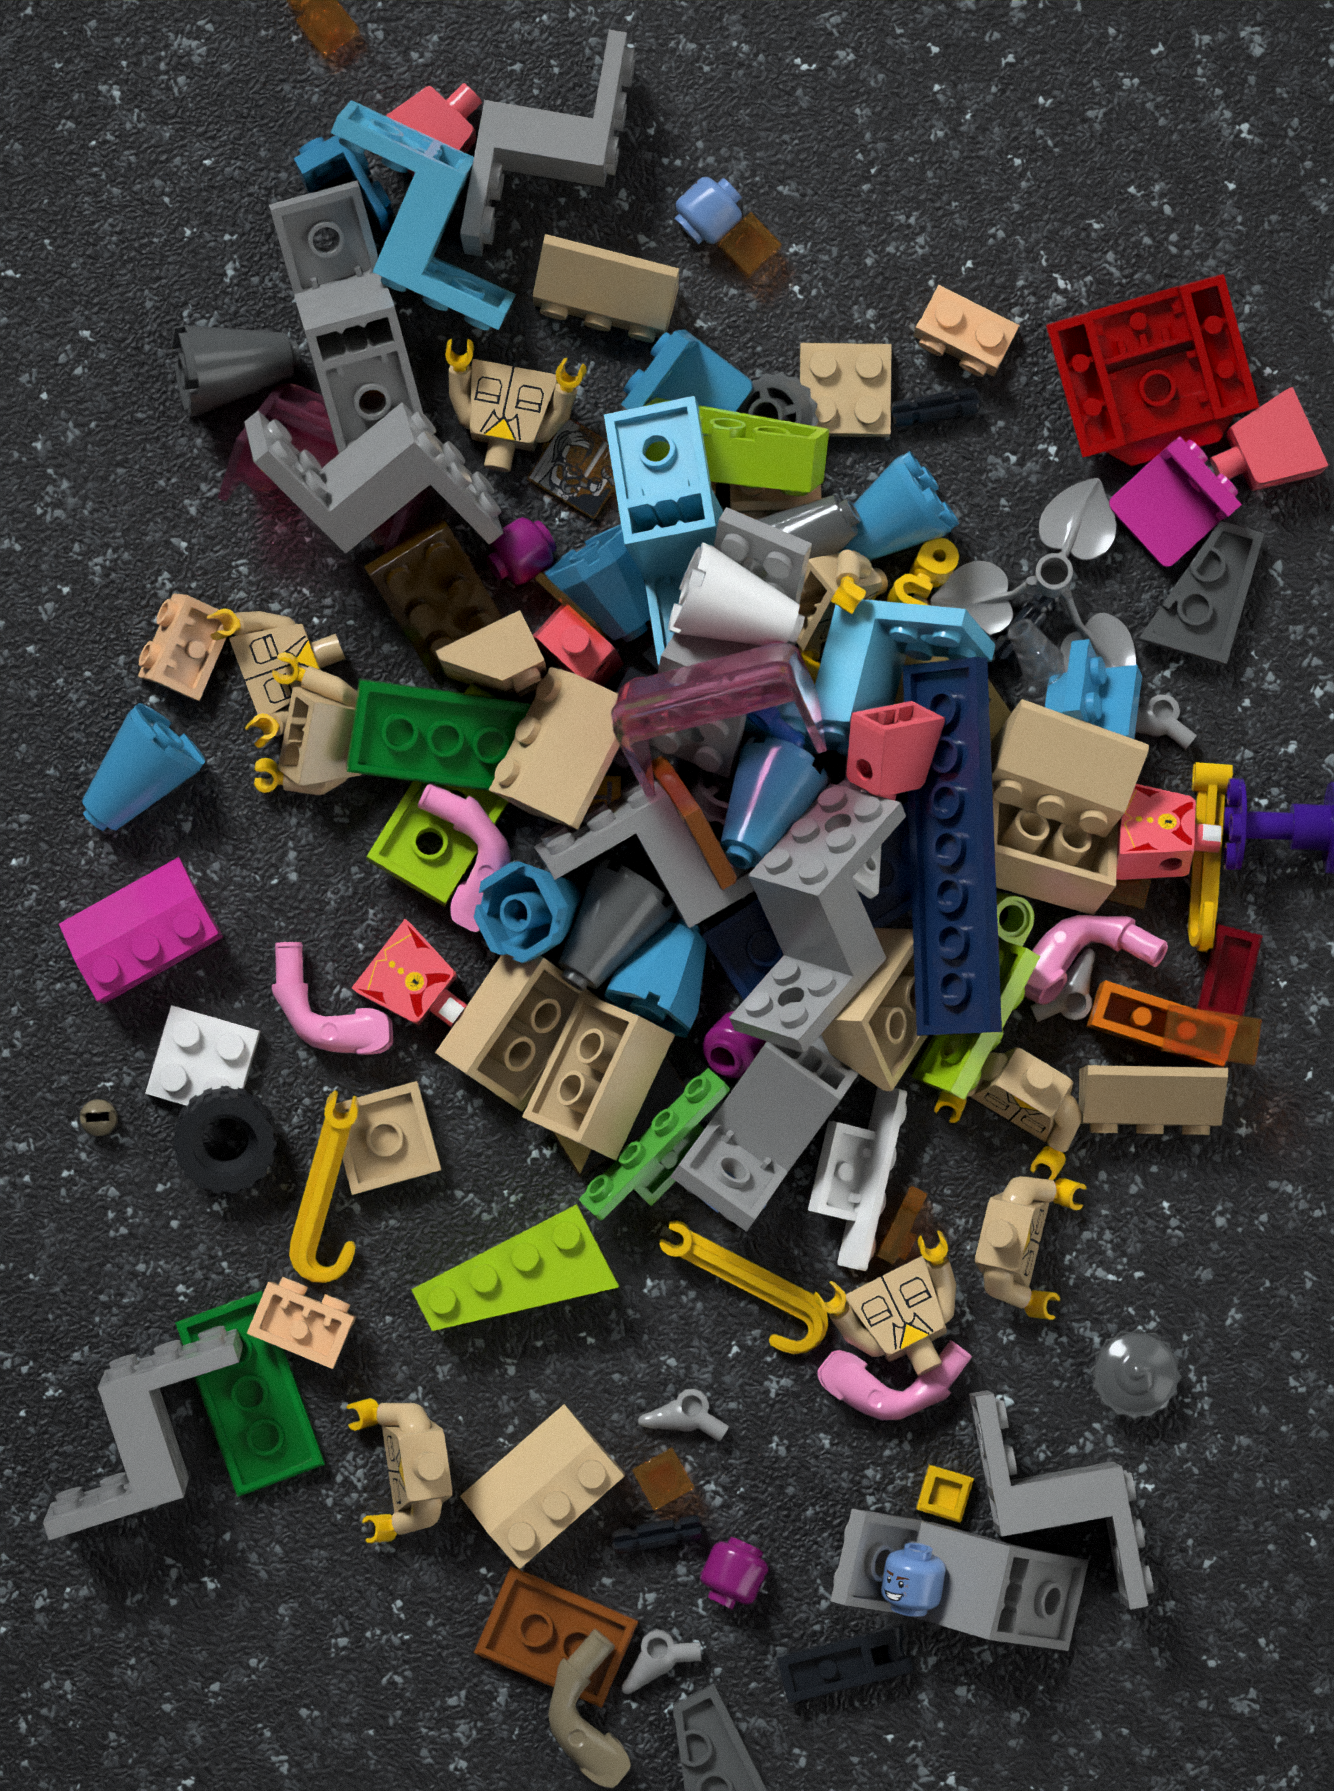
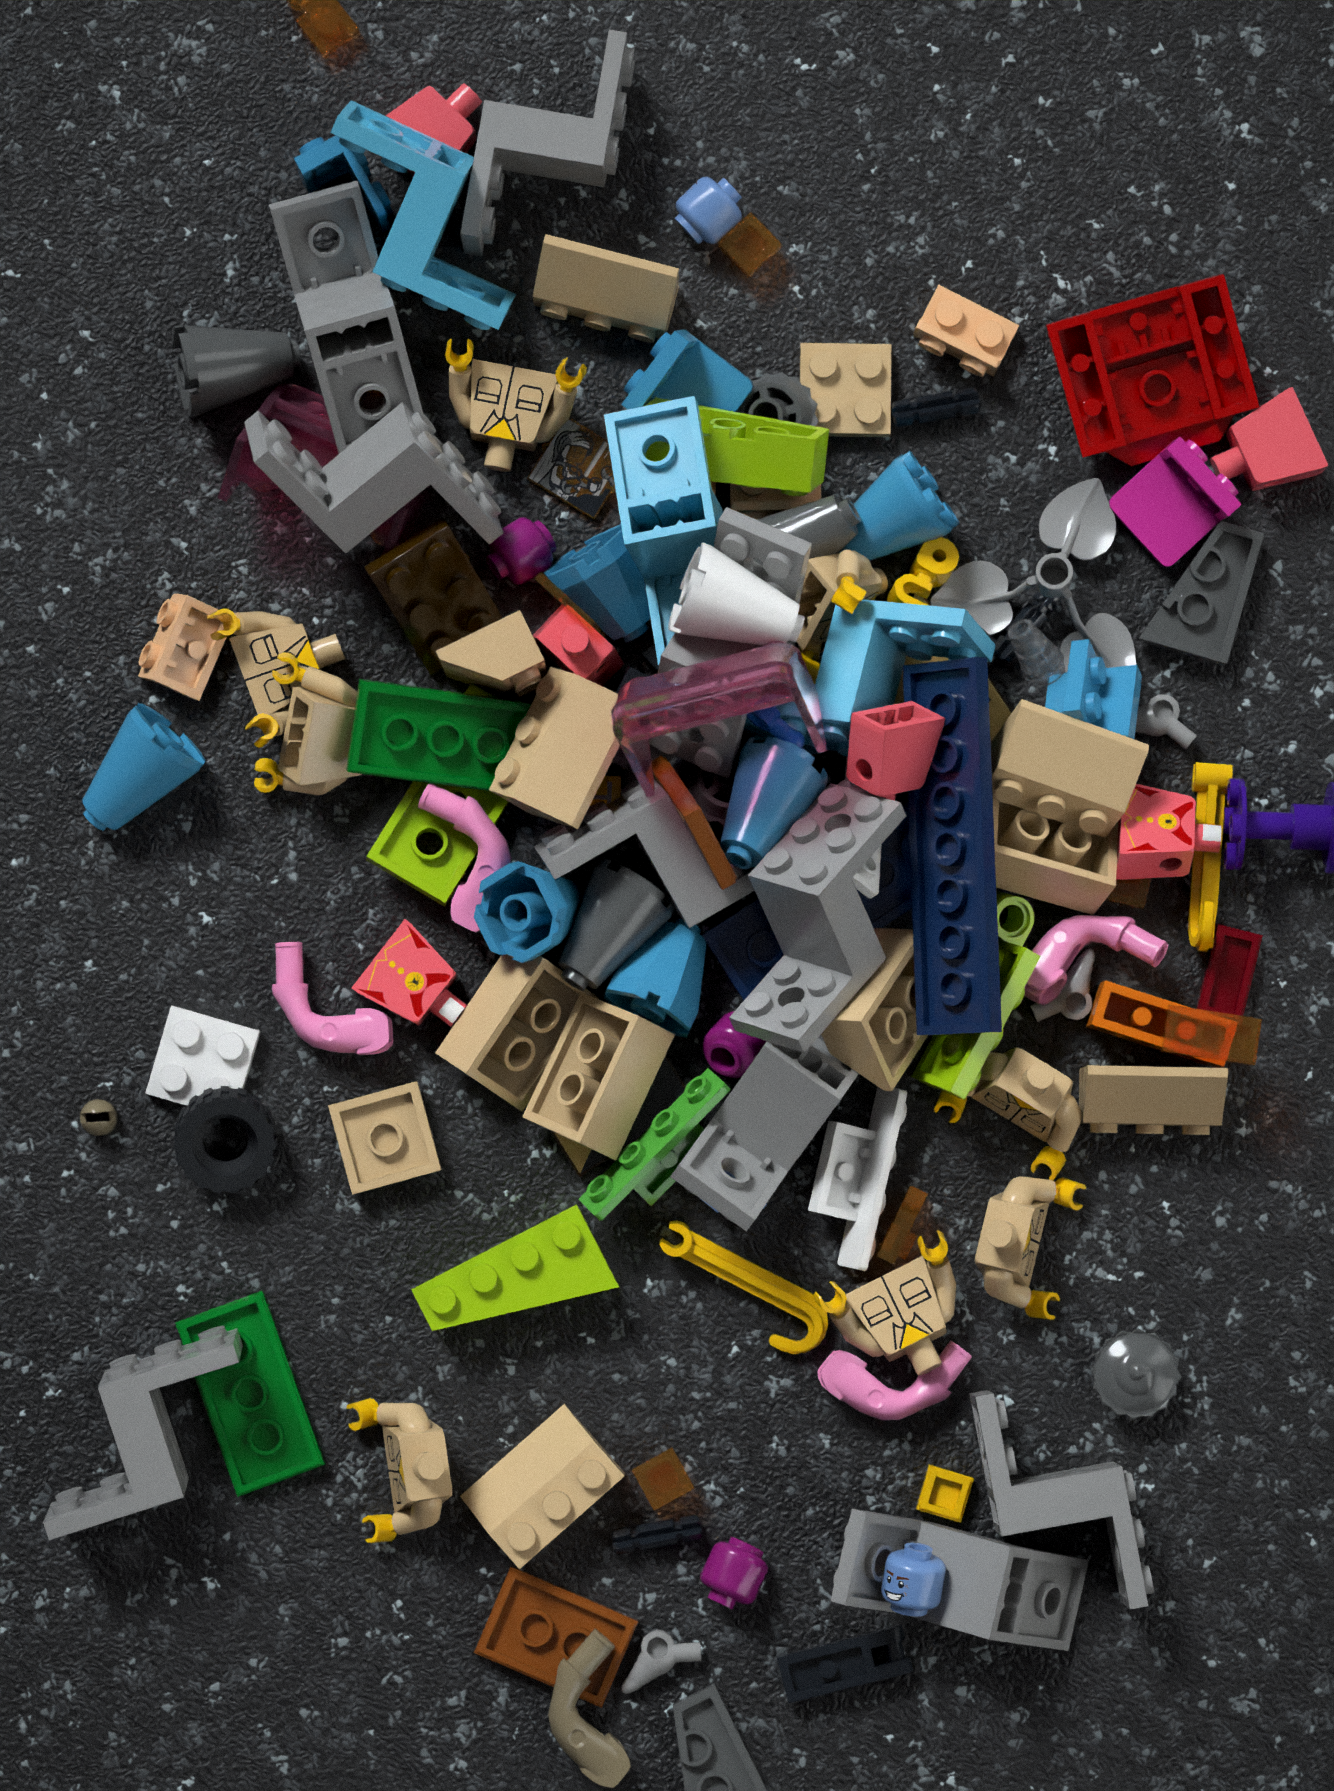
(140, 931): dark pink slope -> none
(302, 1323): light nougat bracket -> none
(319, 1194): yellow piece -> none
(686, 1414): light grey animal -> none

